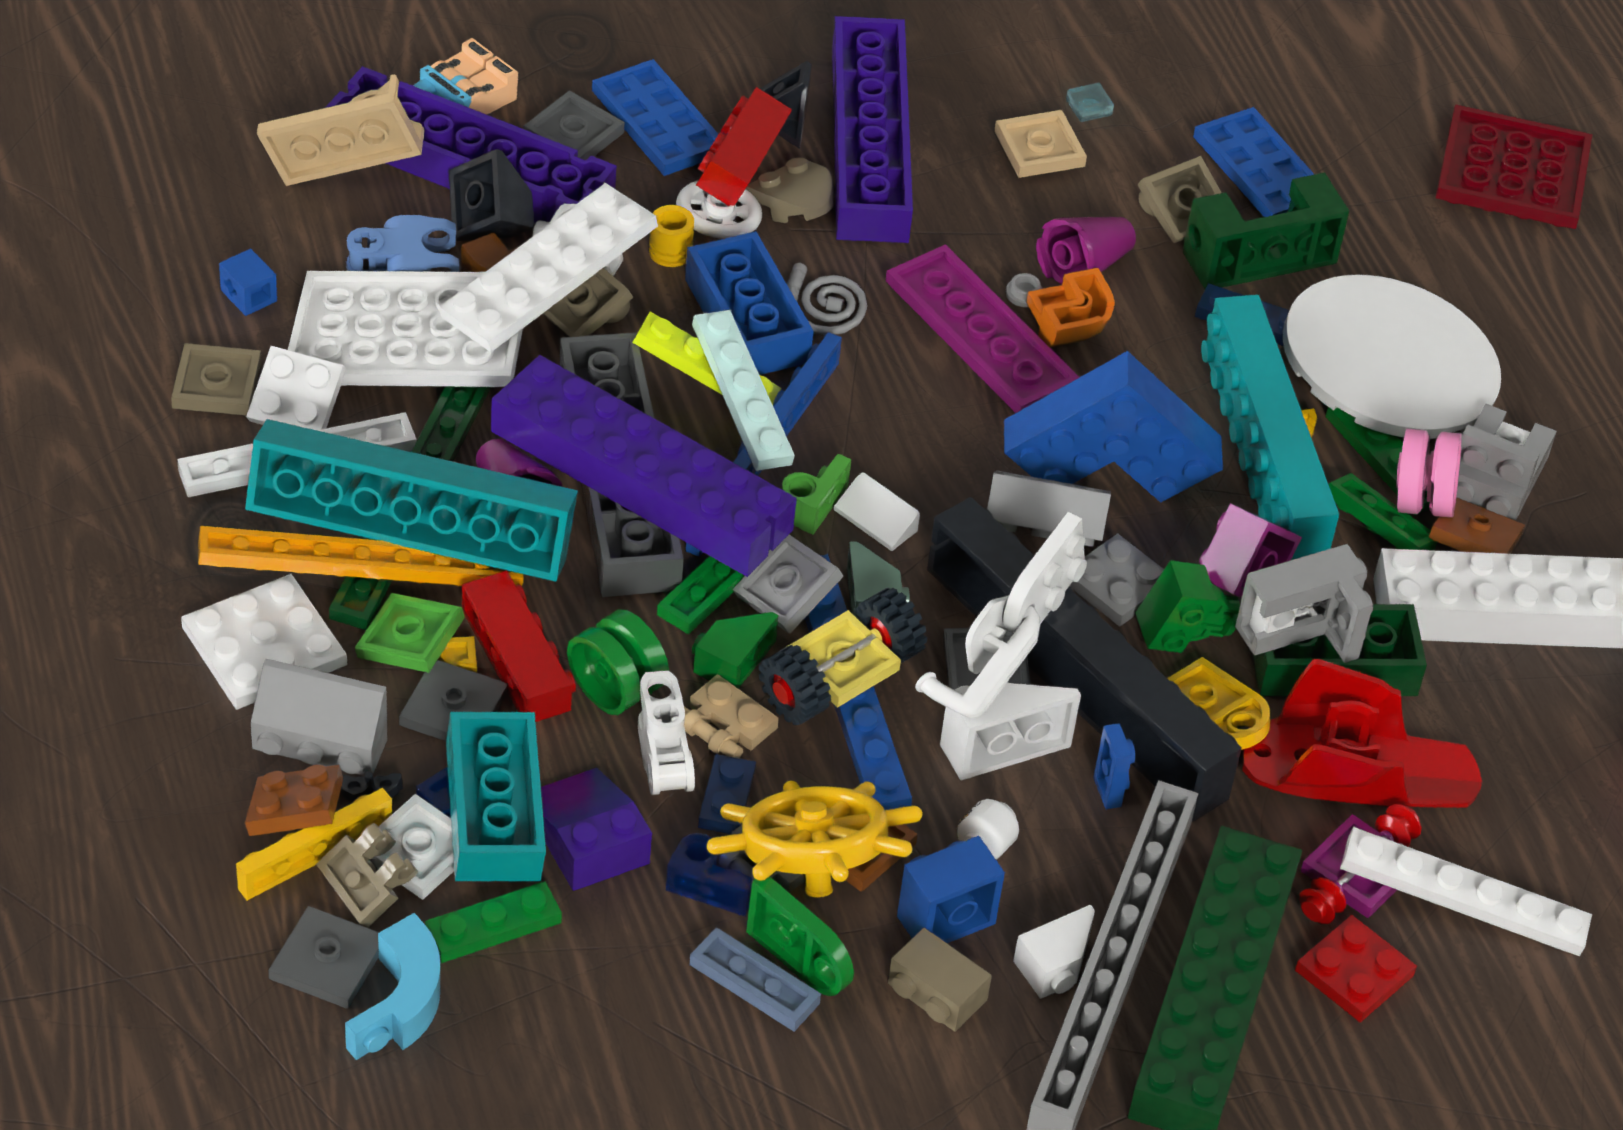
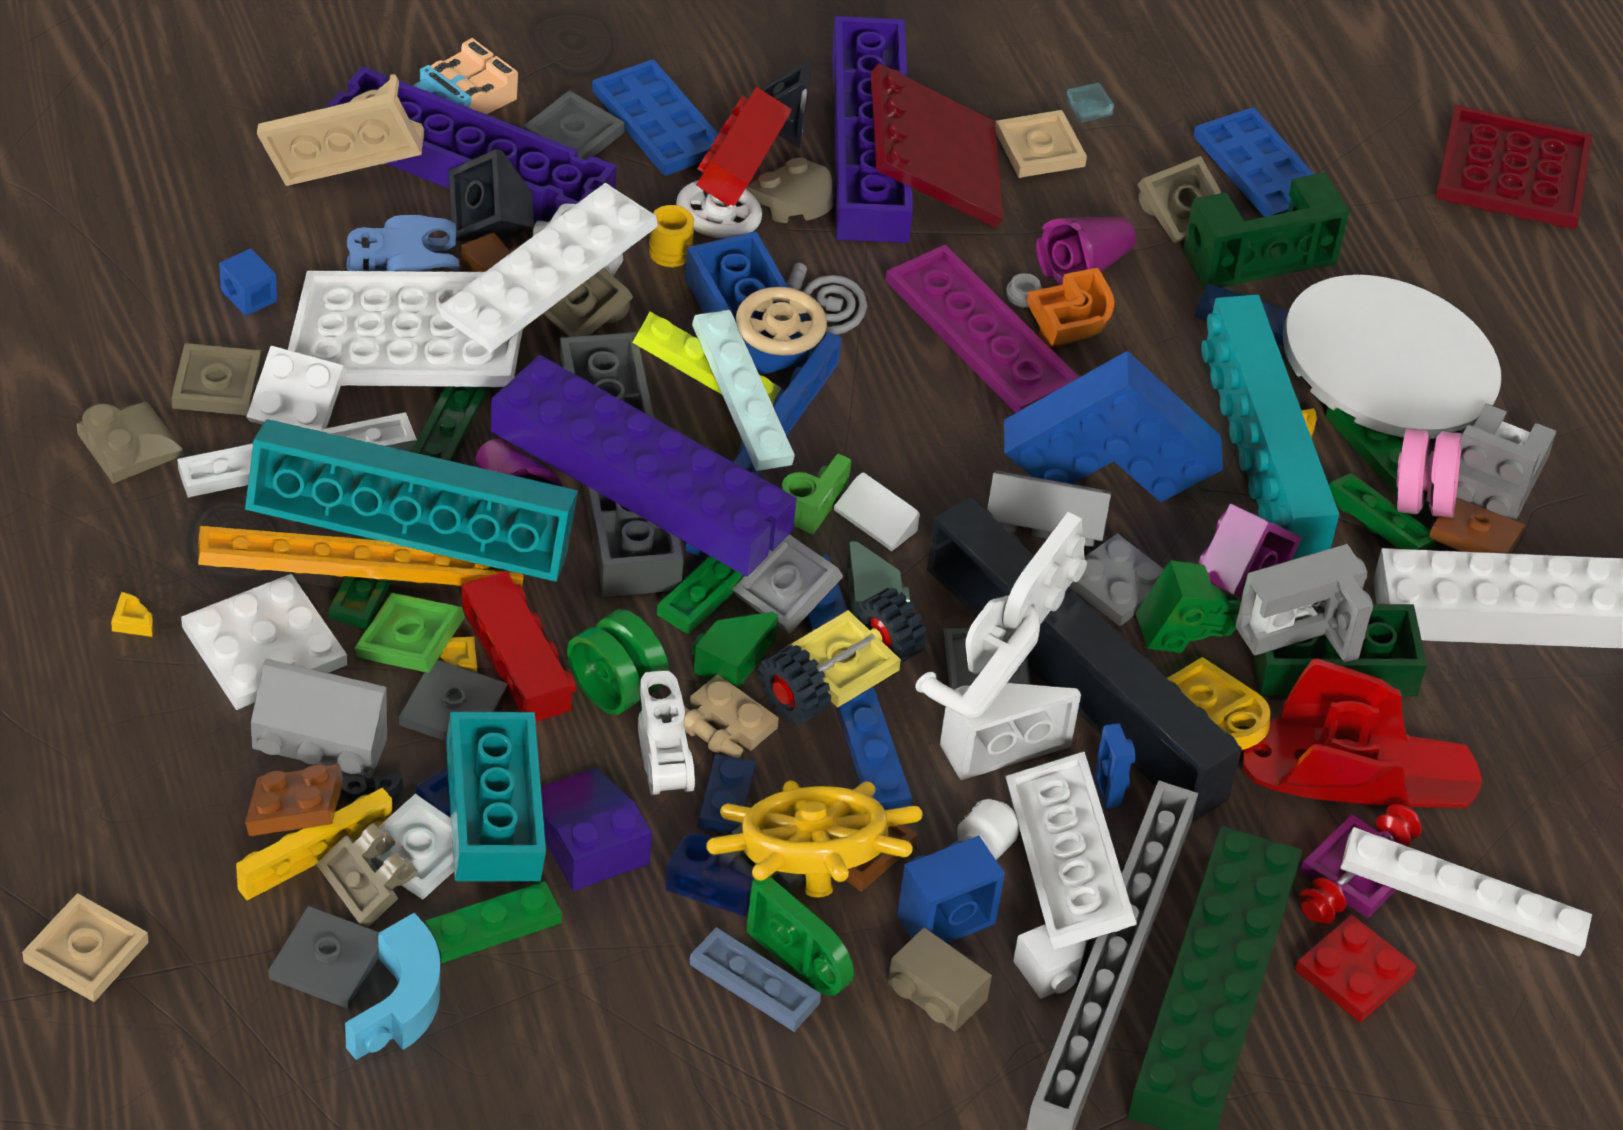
(85, 947): none -> tan plate
(127, 439): none -> dark tan slope
(132, 616): none -> yellow tile
(781, 321): none -> tan plate
(936, 145): none -> dark red plate
(1070, 851): none -> white plate

